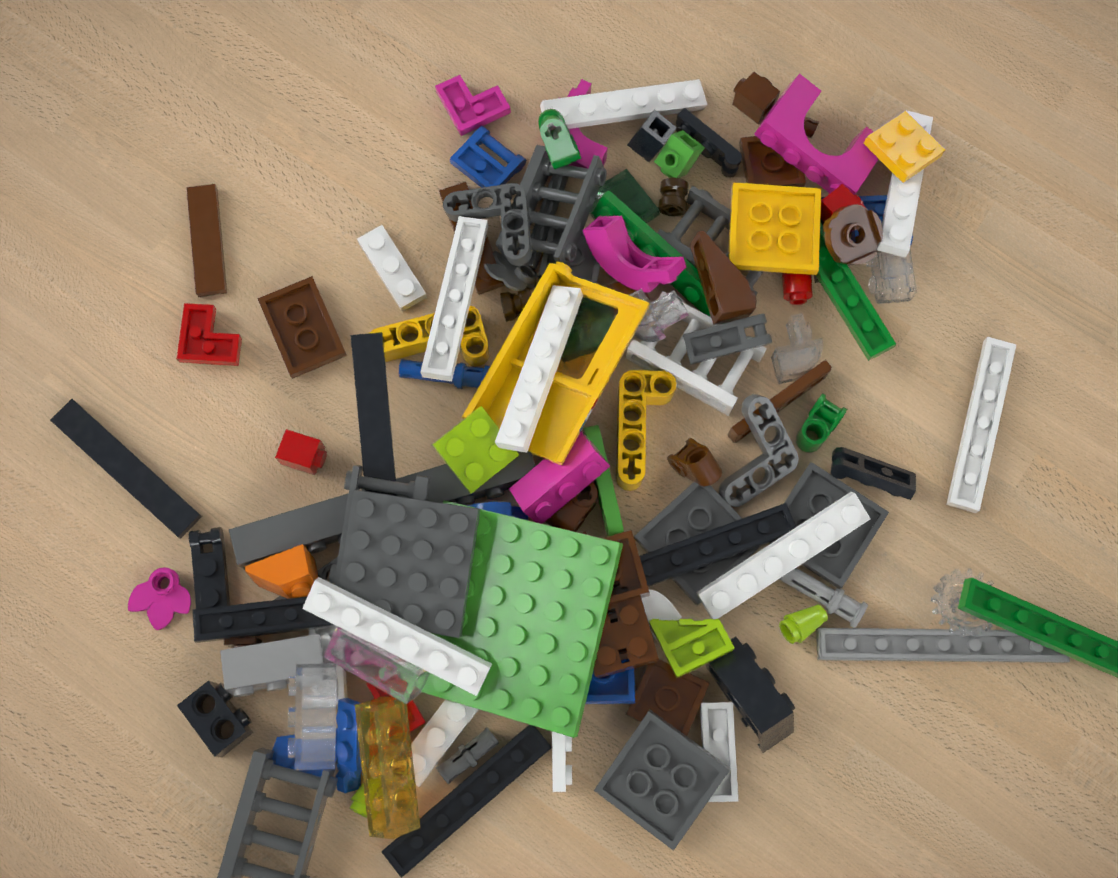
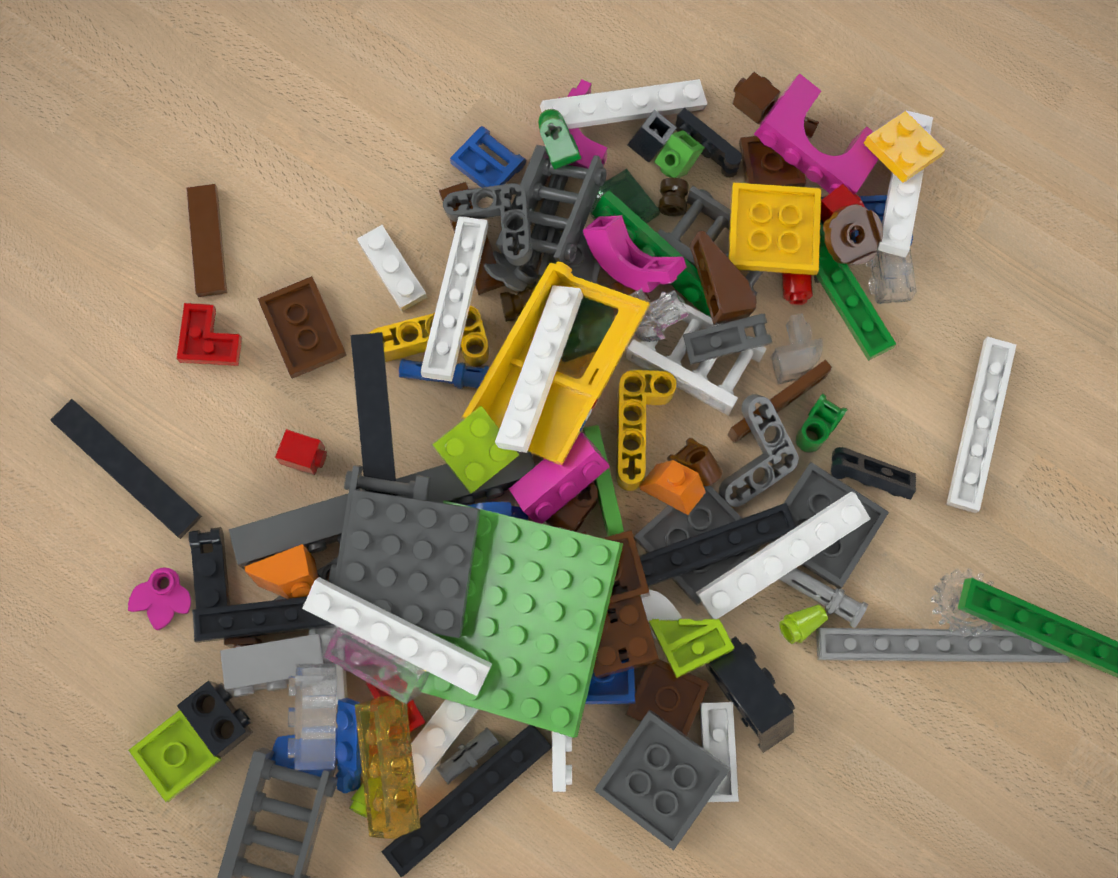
(173, 756): none -> lime plate
(471, 111): dark pink plate -> none
(674, 485): none -> orange slope

